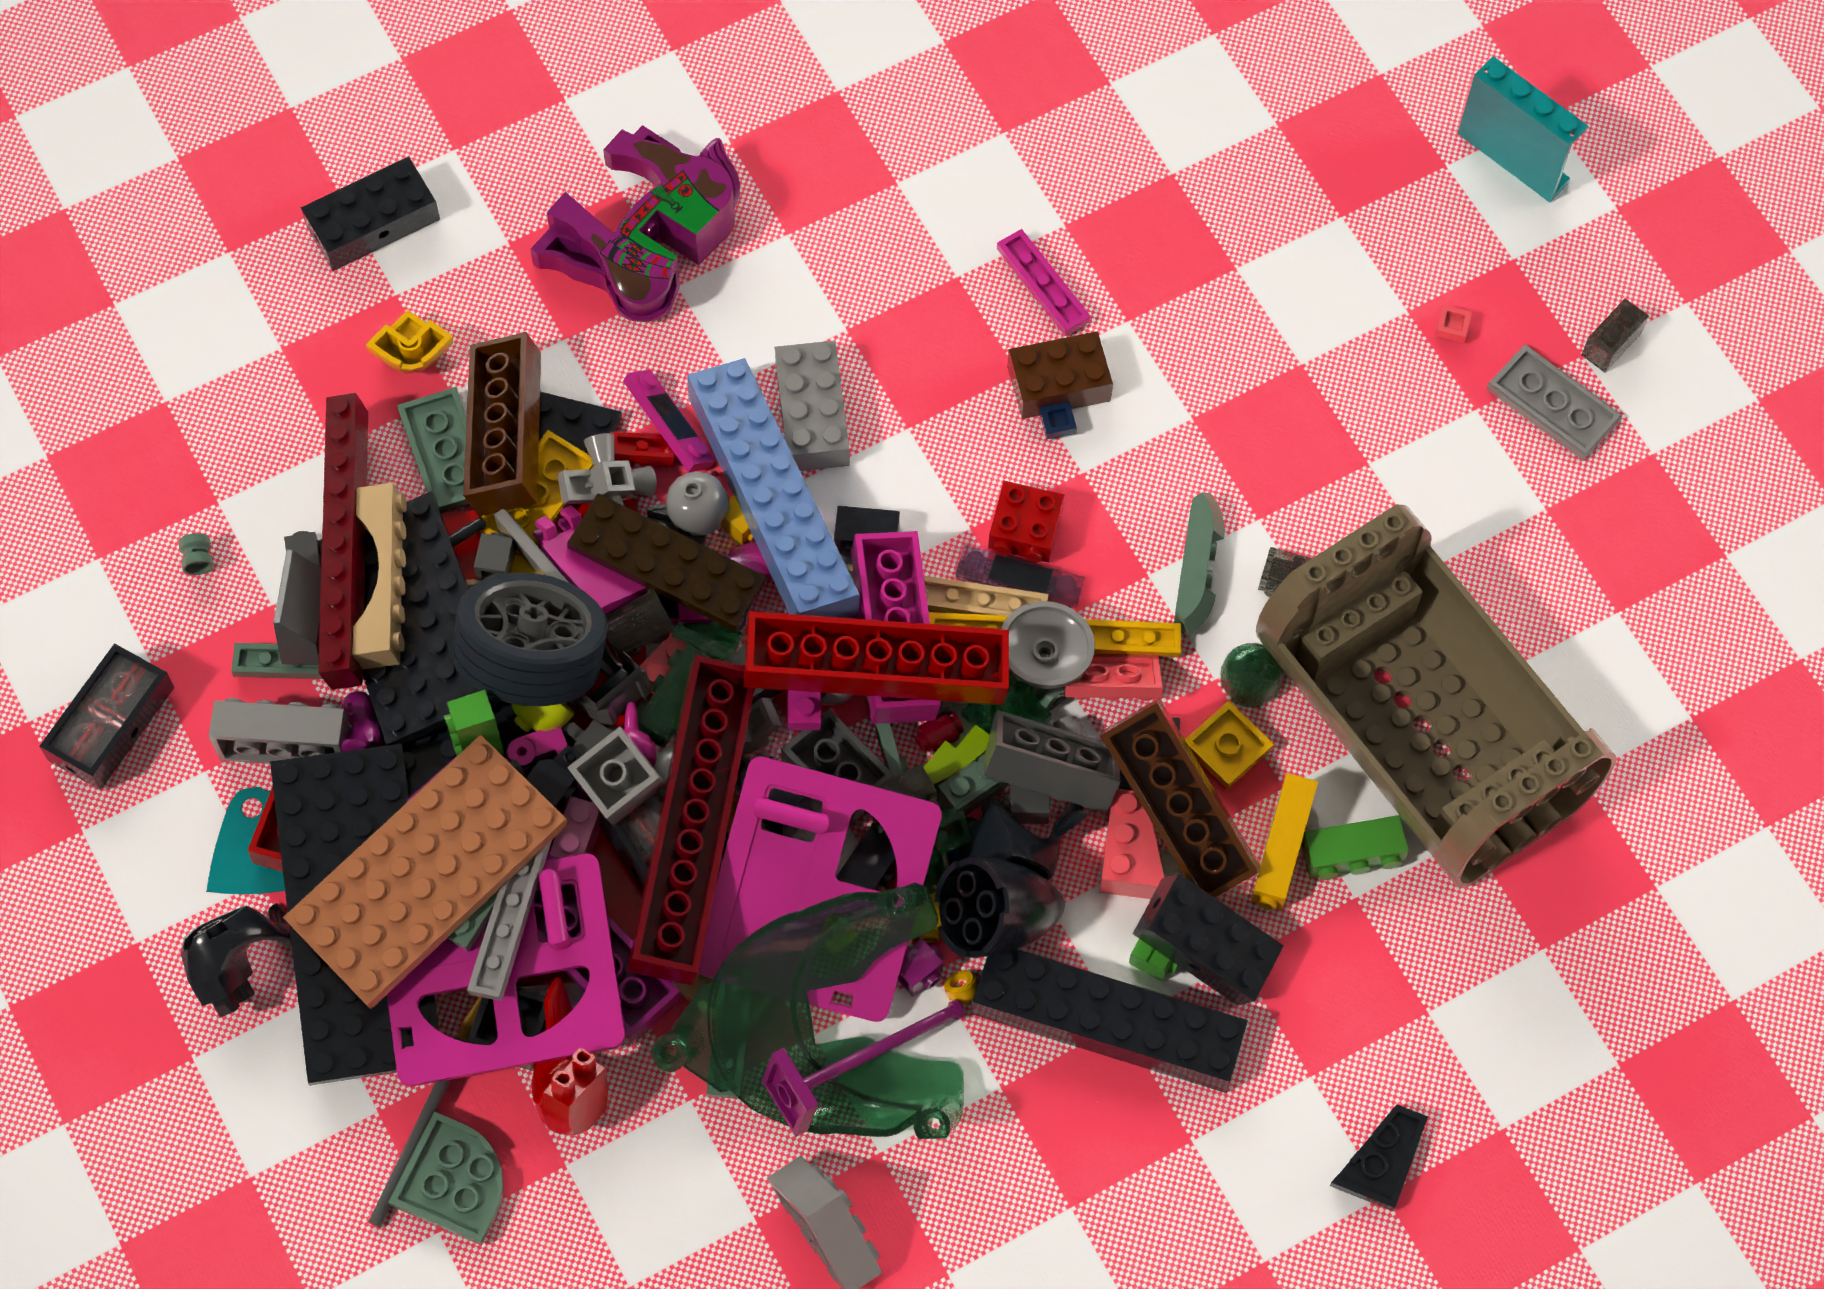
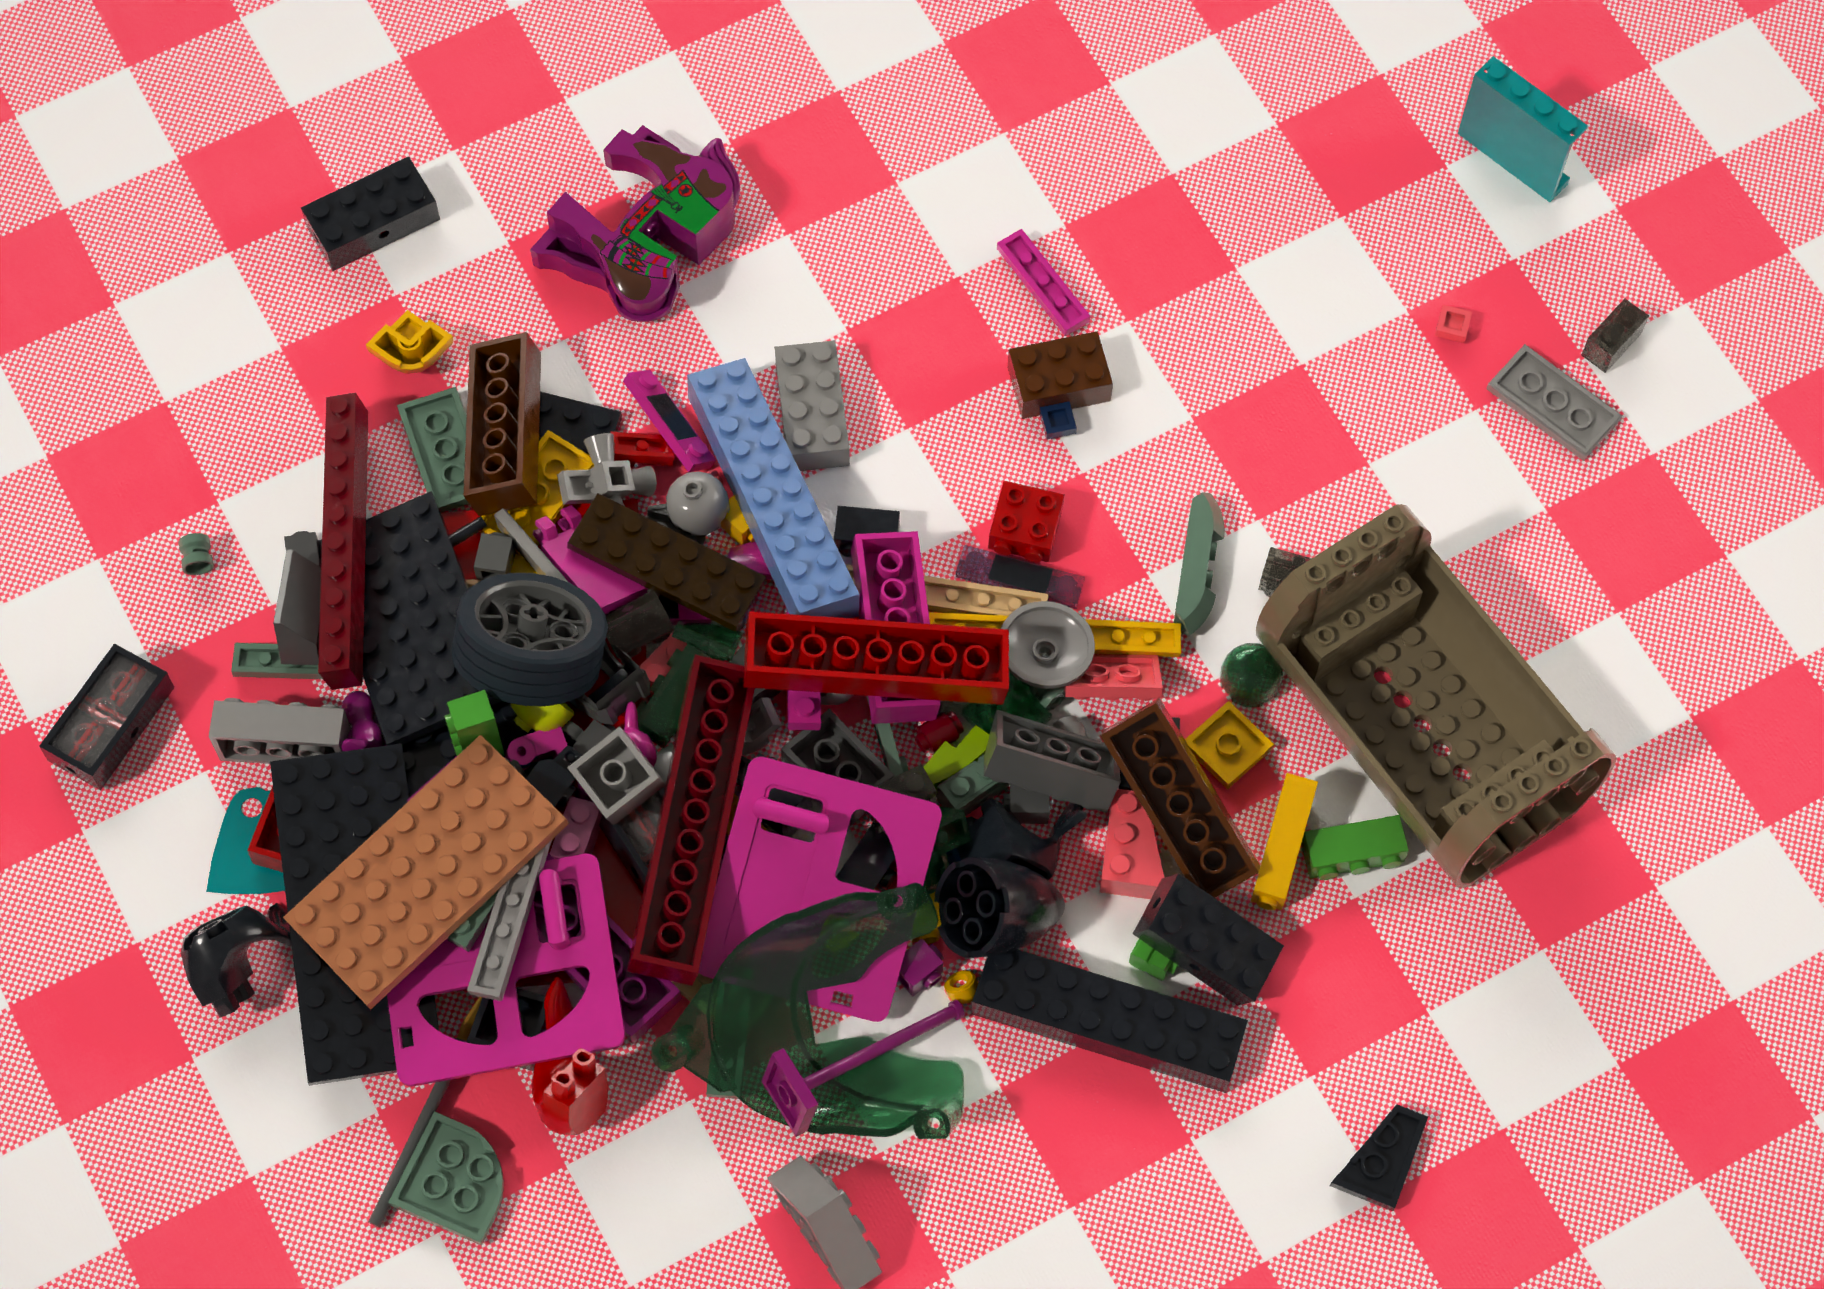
(378, 631): tan arch -> none

